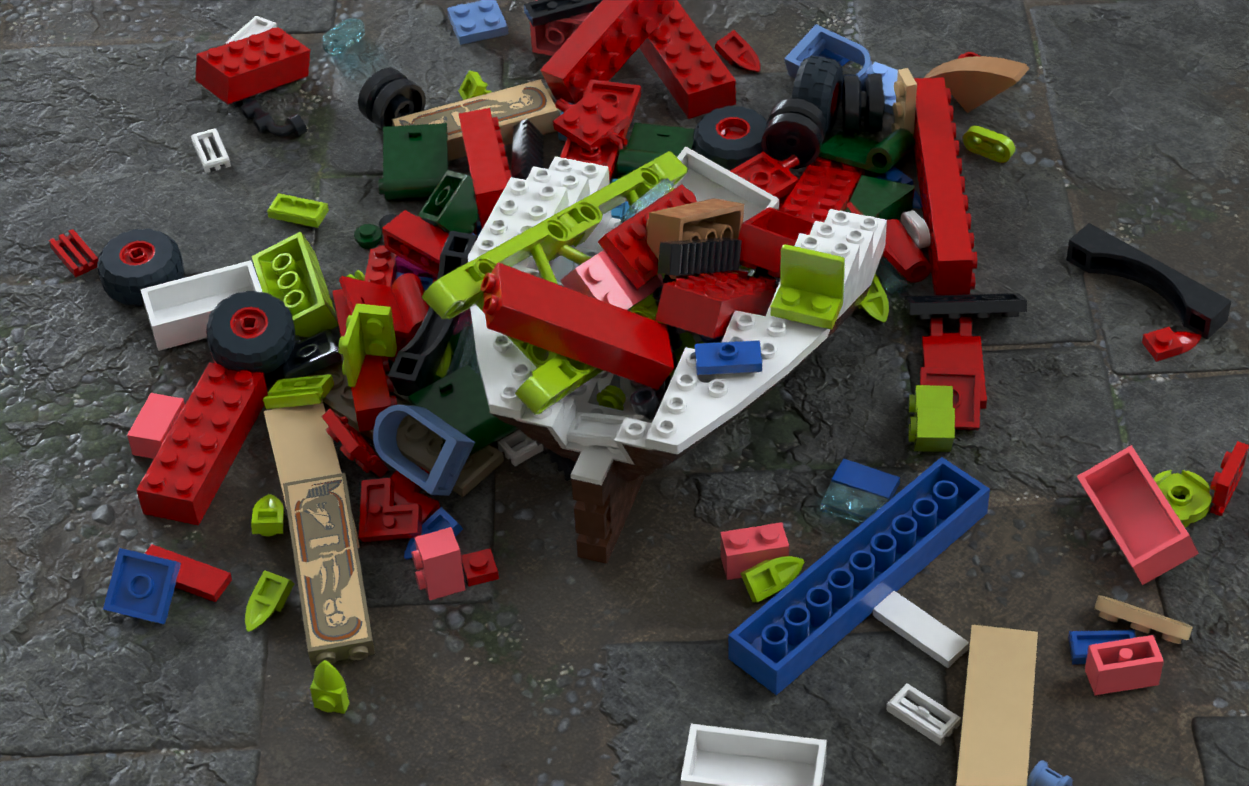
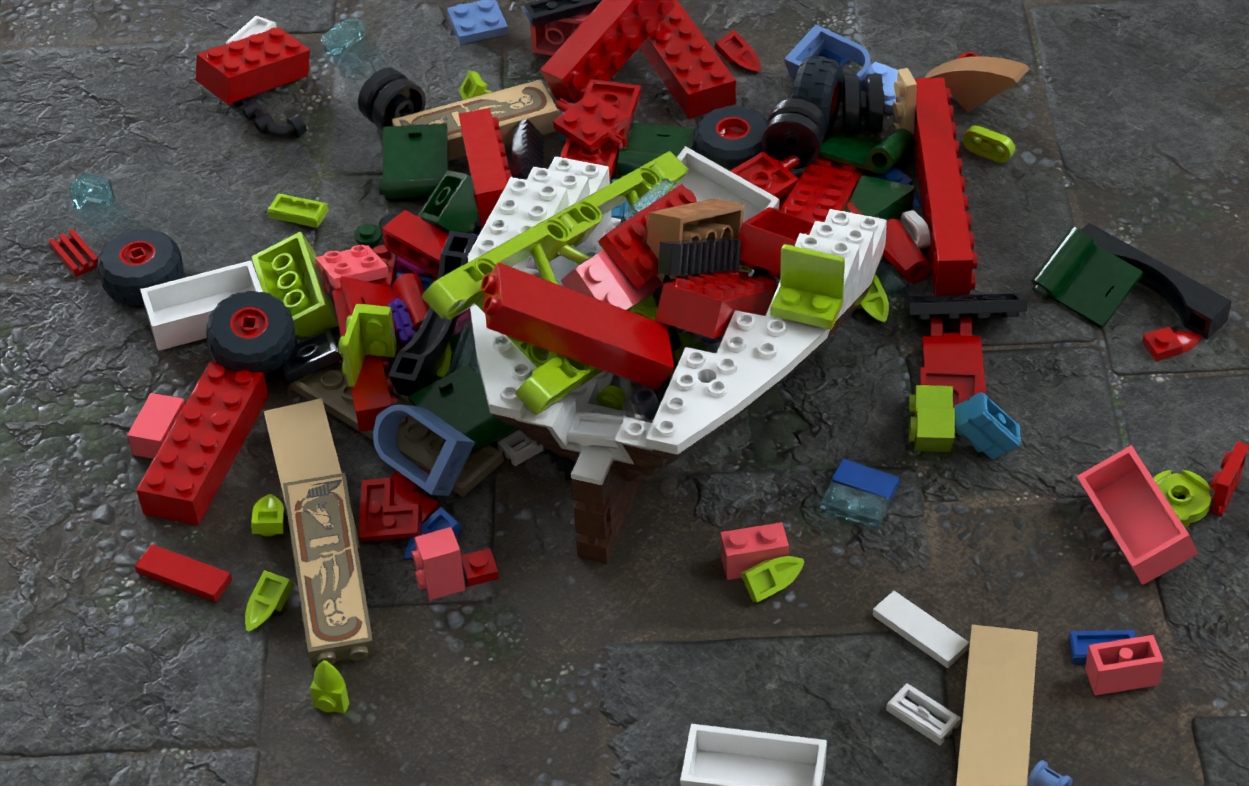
(91, 188): none -> clear light blue bracket
(142, 586): blue hinge -> none
(214, 162): white tile -> none
(298, 391): lime plate -> none
(353, 443): red plate -> none
(356, 263): none -> coral plate
(402, 321): none -> dark purple axle
(728, 357): blue plate -> none
(857, 575): blue brick -> none
(986, 426): none -> dark azure brick
(1083, 276): none -> dark green door
(1143, 619): tan plate -> none

